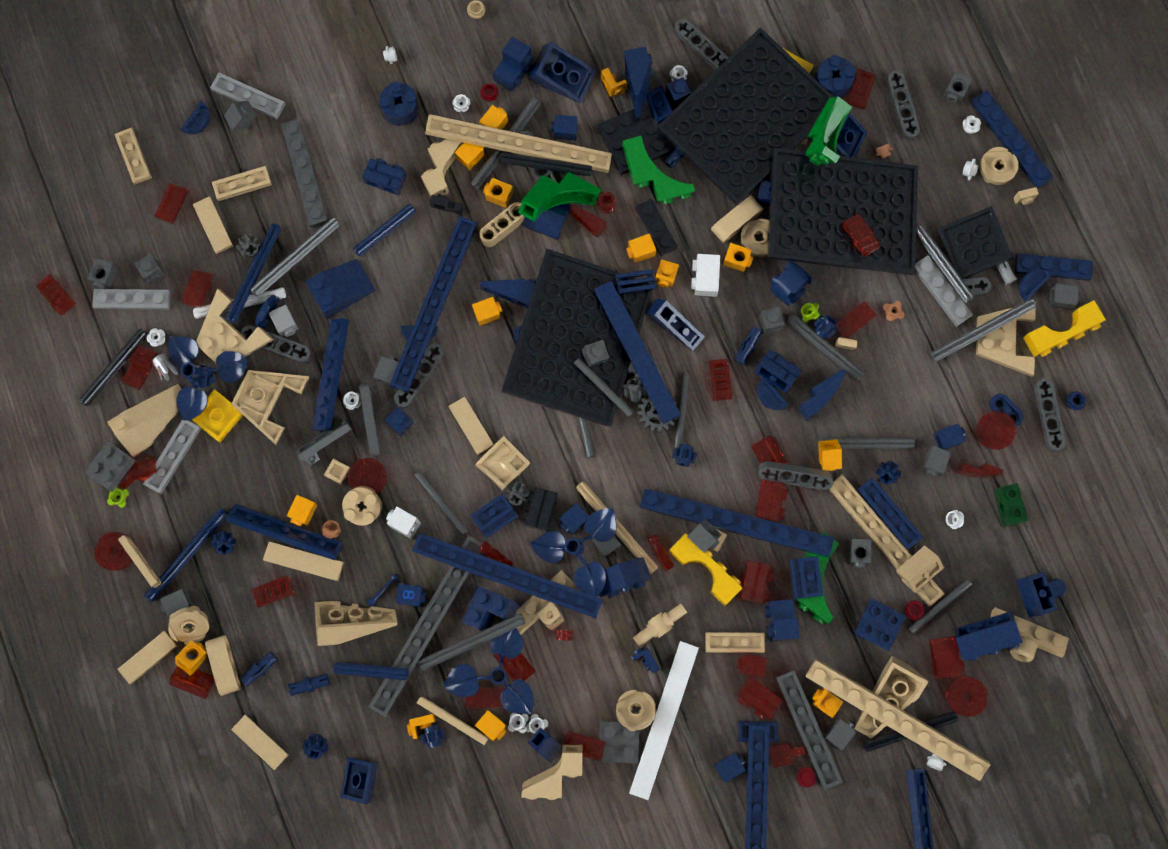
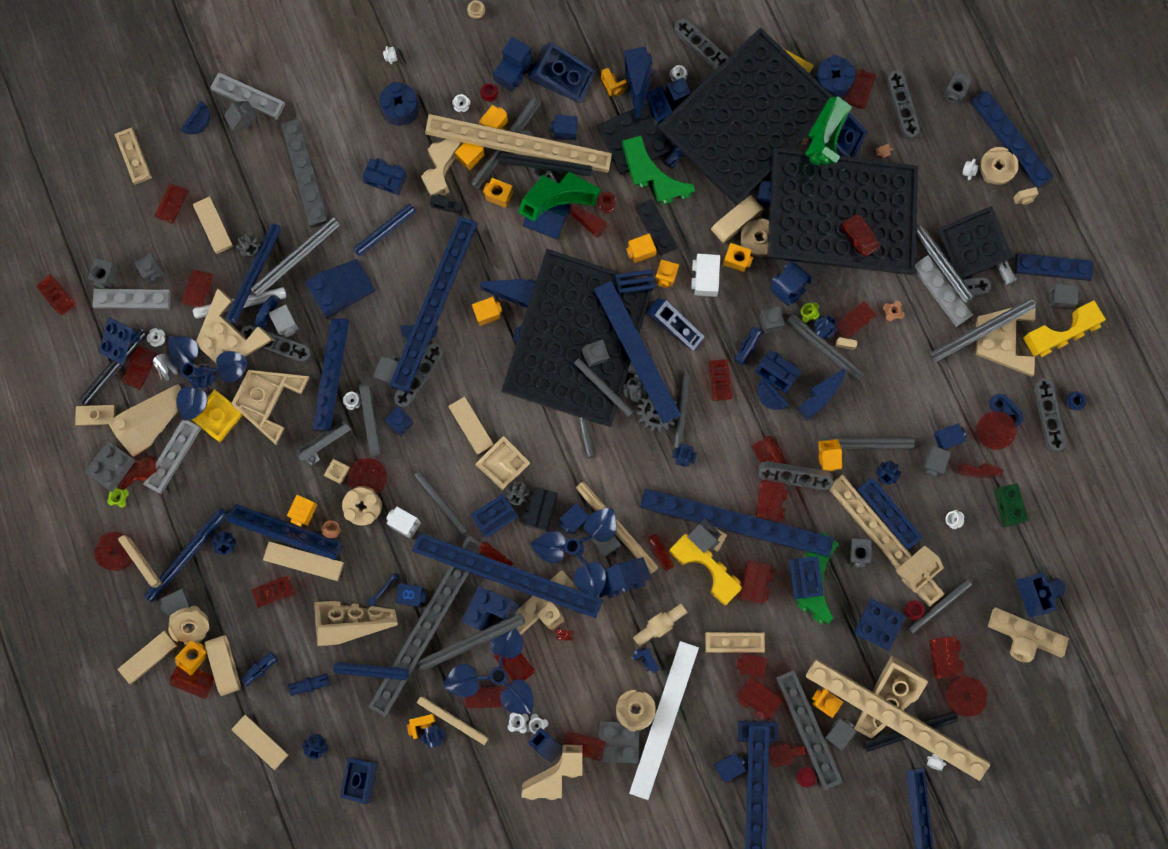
(94, 415): none -> tan plate
(117, 340): none -> dark blue hinge
(241, 183): tan plate -> none
(491, 726): light orange brick -> none
(498, 232): tan beam -> none
(782, 621): dark blue brick -> none
(967, 126): white plate -> none
(988, 636): dark blue brick -> none
(1032, 282): dark blue tile -> none

